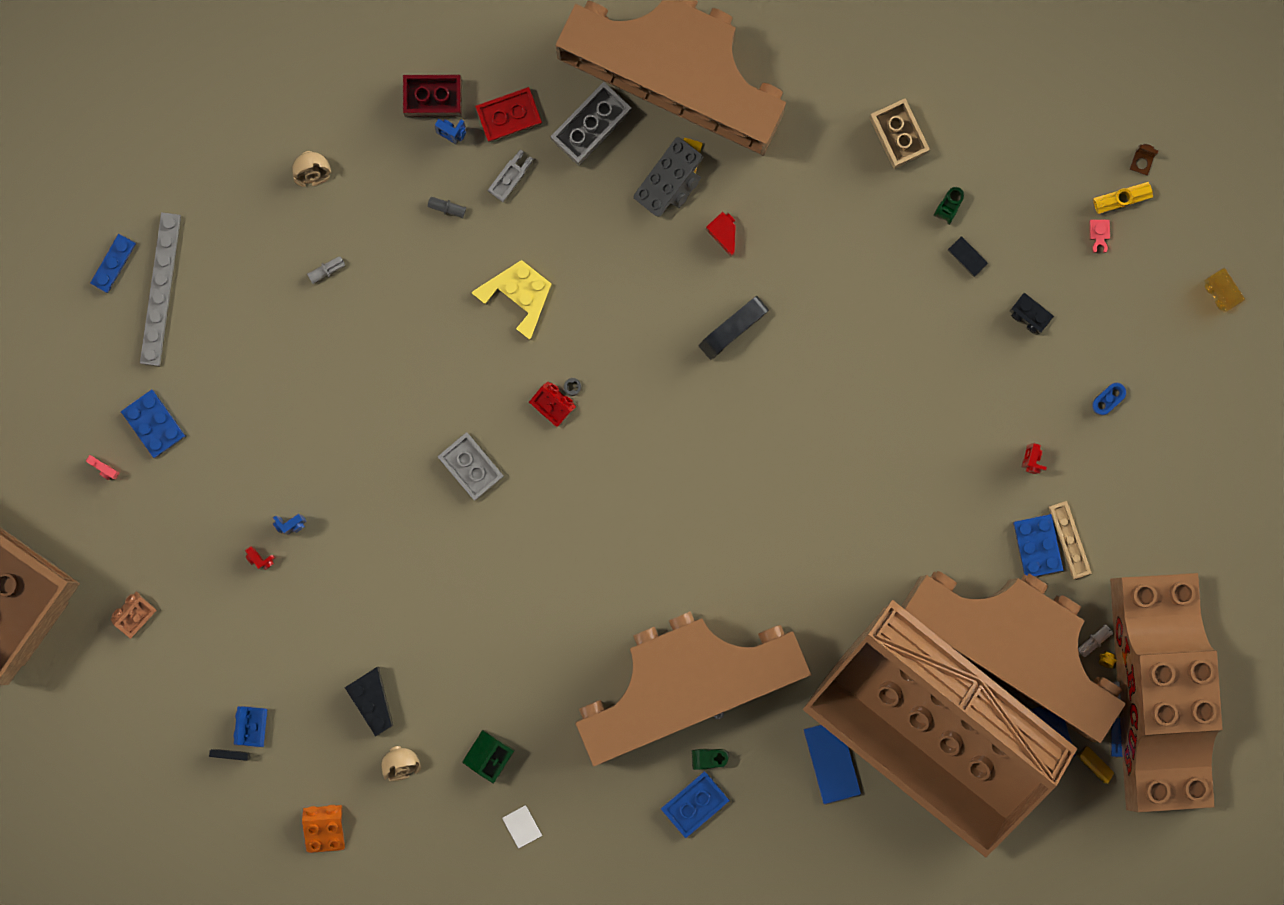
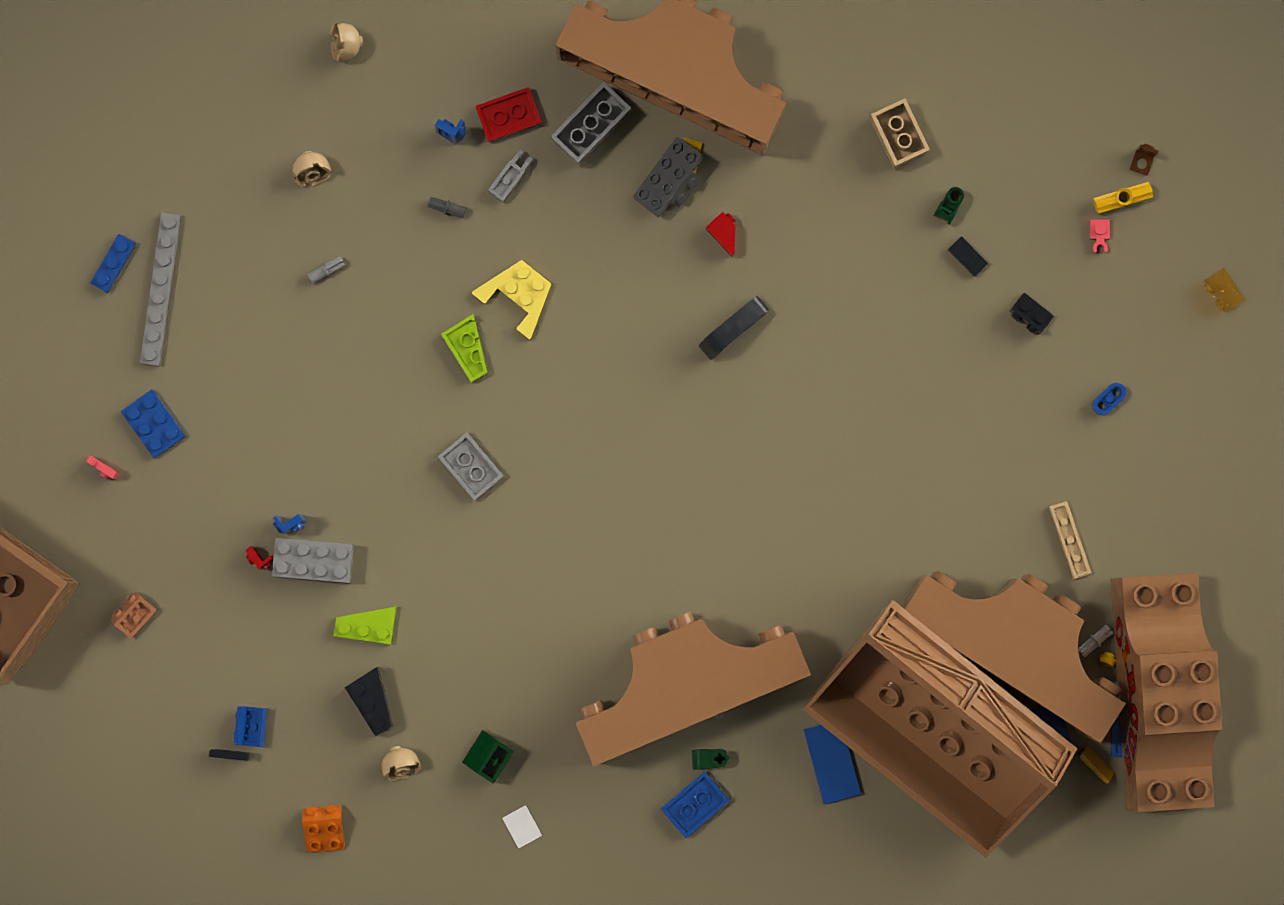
(313, 560): none -> light grey brick
(346, 41): none -> tan cylinder
(367, 626): none -> lime wing
(432, 95): dark red brick -> none
(466, 347): none -> lime wing
(552, 403): red bracket -> none
(573, 392): dark grey bush -> none
(1031, 457): red bracket -> none
(1038, 545): blue plate -> none

